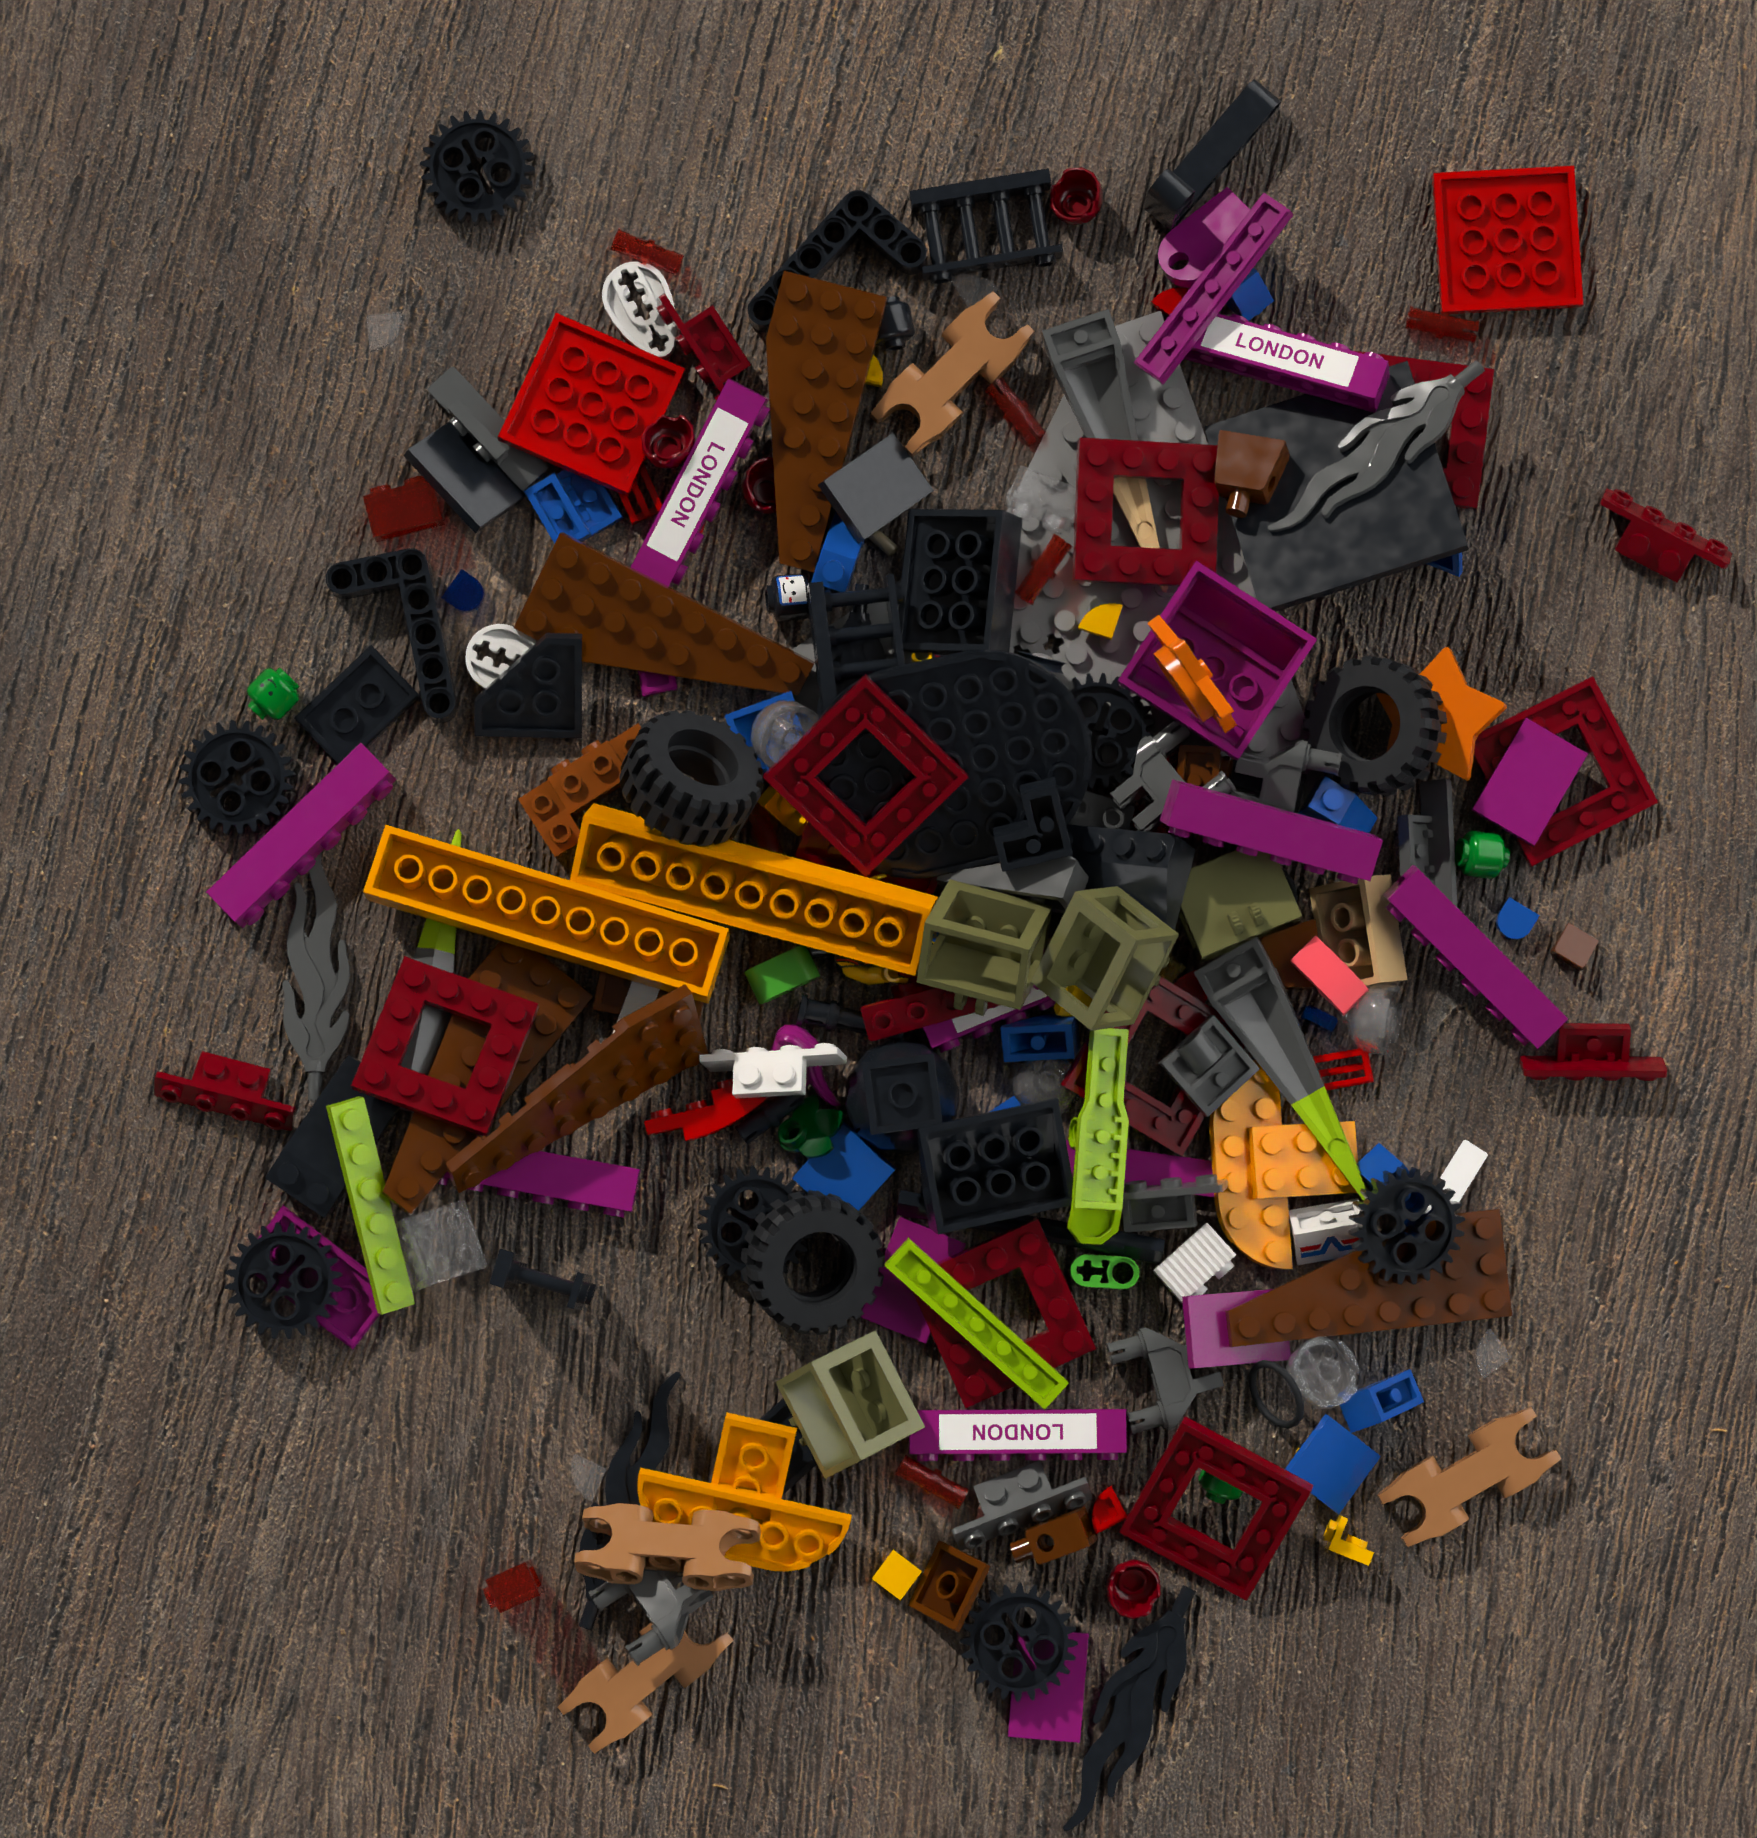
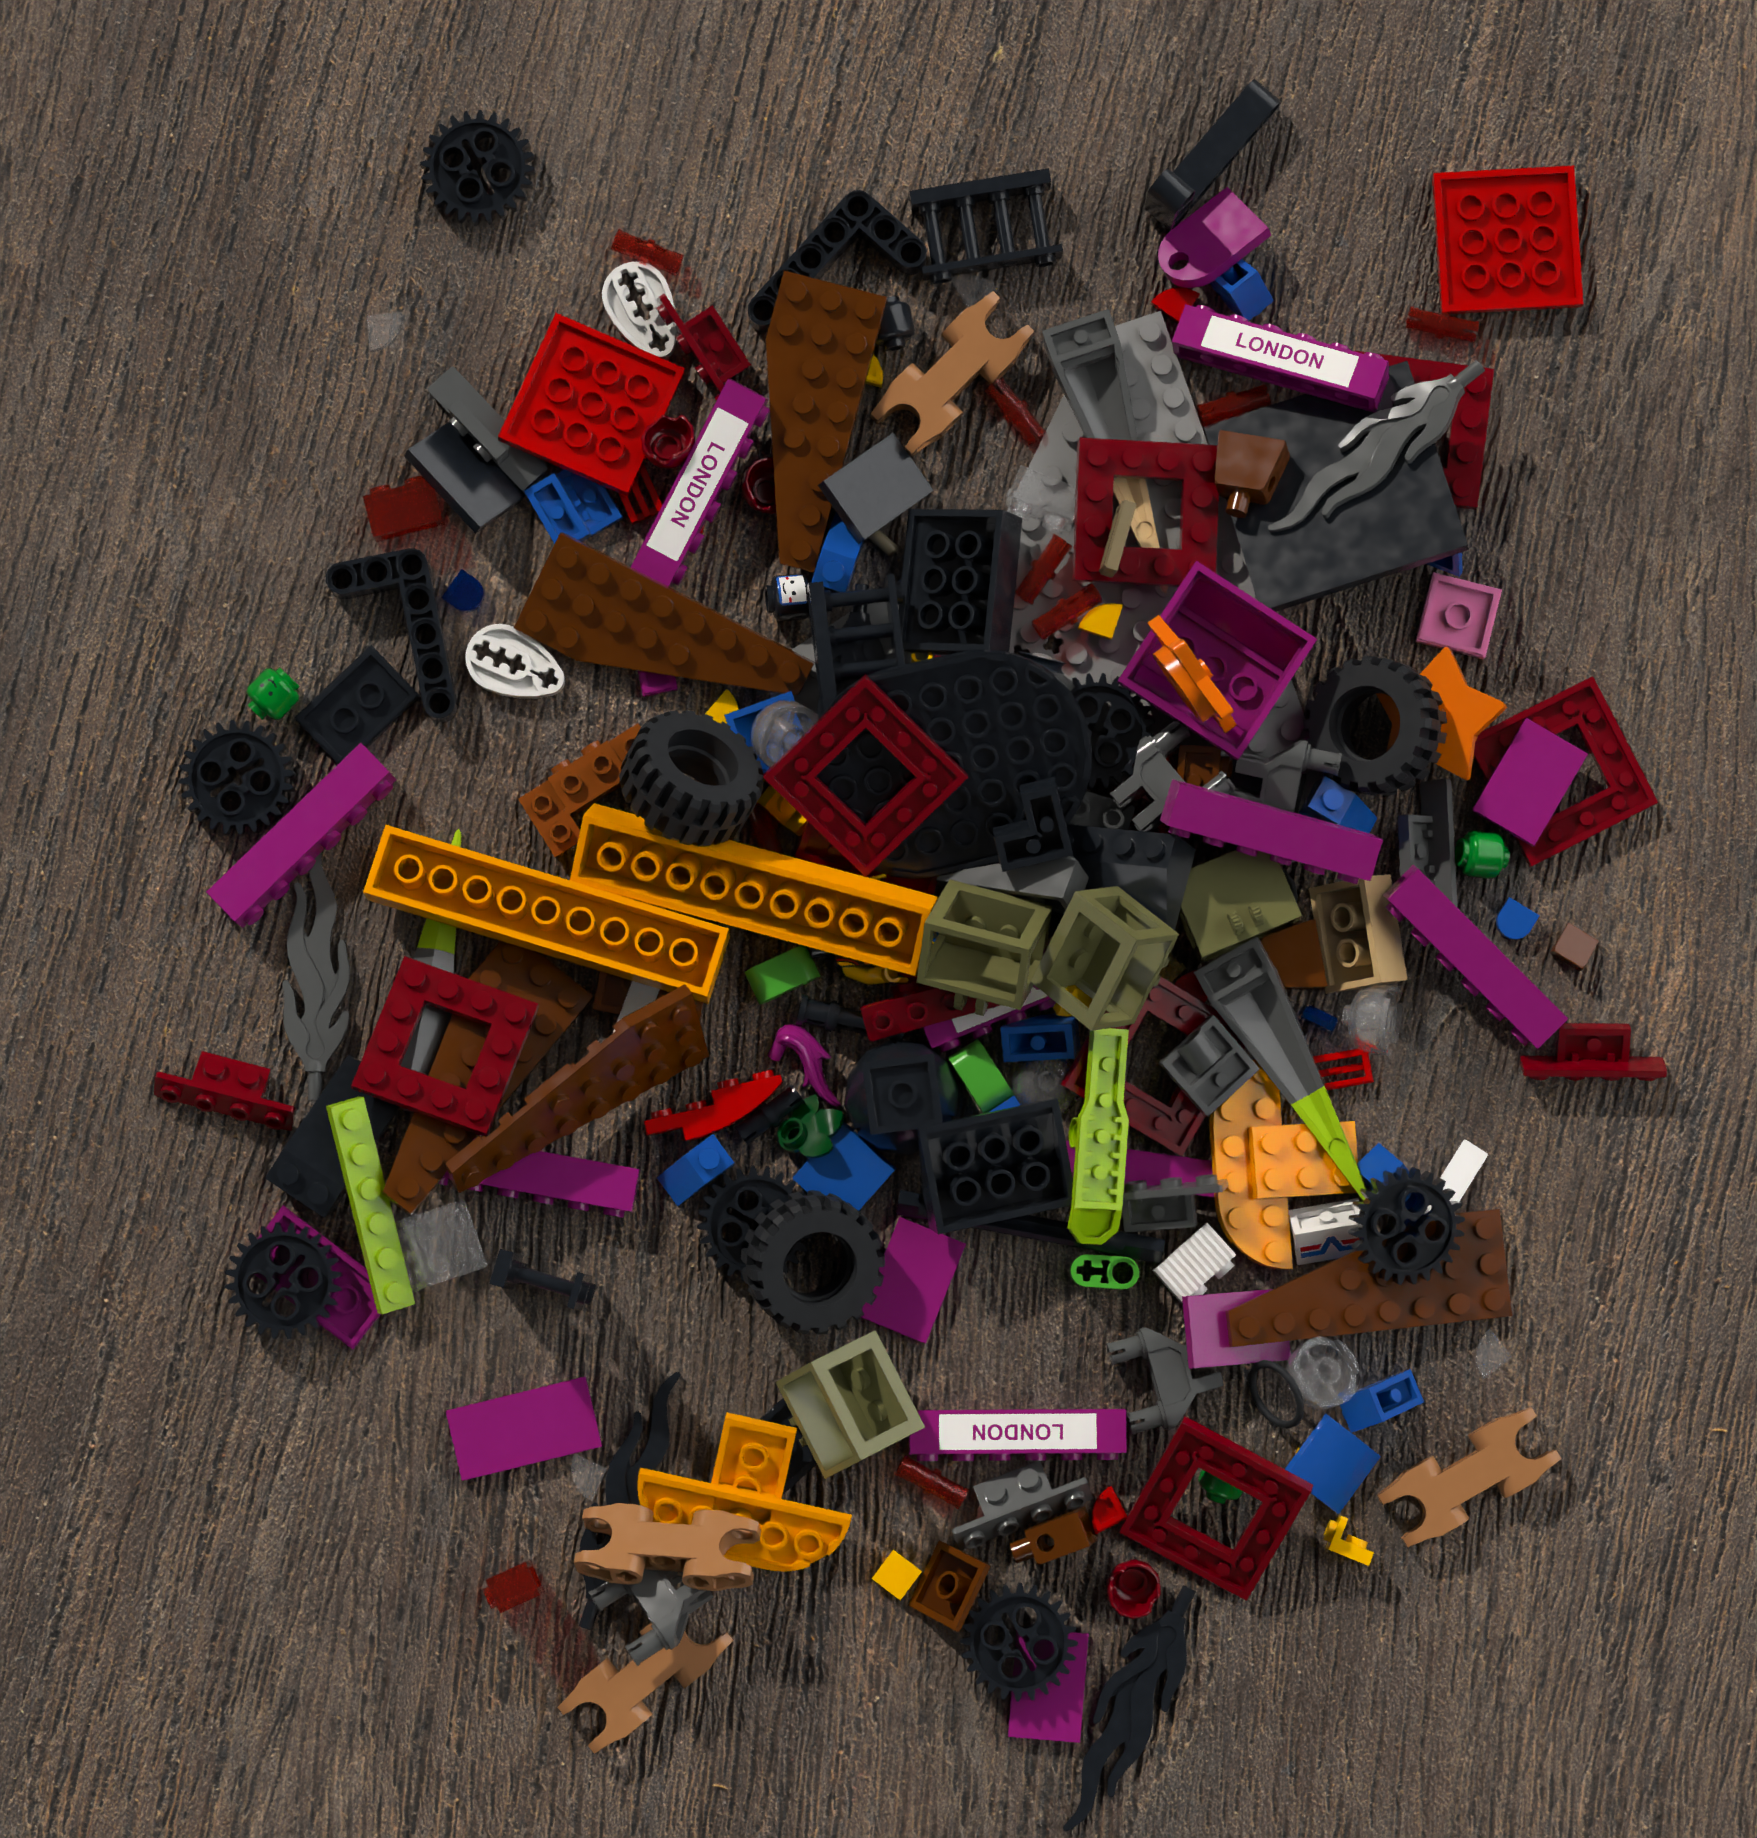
(524, 1428): none -> magenta tile
(536, 693): black plate -> none
(695, 1170): none -> blue slope
(724, 705): none -> yellow tile
(772, 1072): white bracket -> none
(976, 1323): lime plate -> none
(980, 1076): none -> bright green beam
(1065, 1333): dark red plate -> none
(1067, 611): none -> clear red pin
(1076, 196): dark red hair -> none
(1117, 538): none -> dark tan tile
(1213, 288): magenta tile -> none
(1234, 404): none -> clear red pin
(1329, 975): coral slope -> none
(1458, 615): none -> bright pink tile
(1658, 541): dark red bracket -> none

